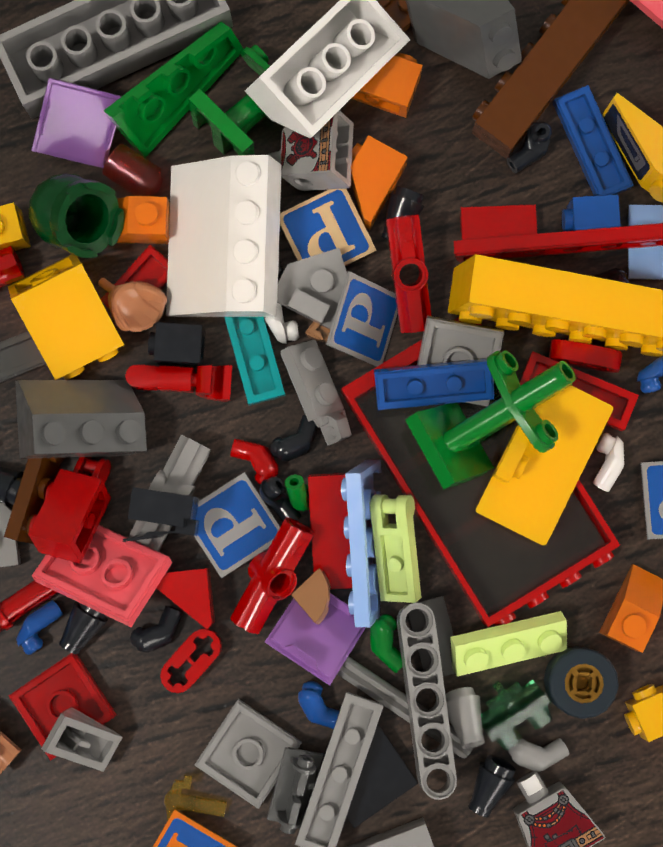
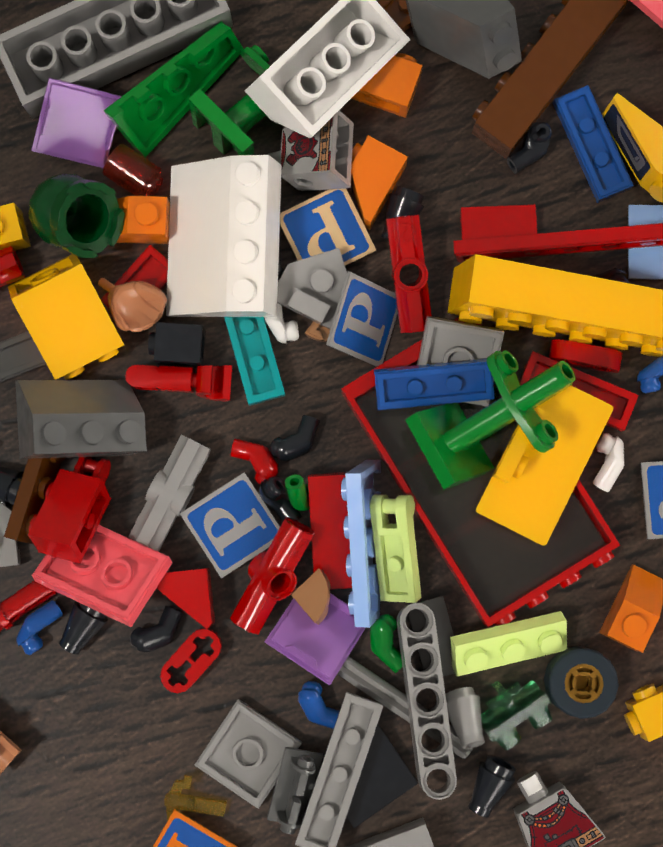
(56, 690): red tile -> none
(82, 740): light grey slope -> none
(164, 509): black piece -> none
(316, 390): light grey hinge -> none
(536, 757): light grey arm -> none
(591, 213): blue brick -> none

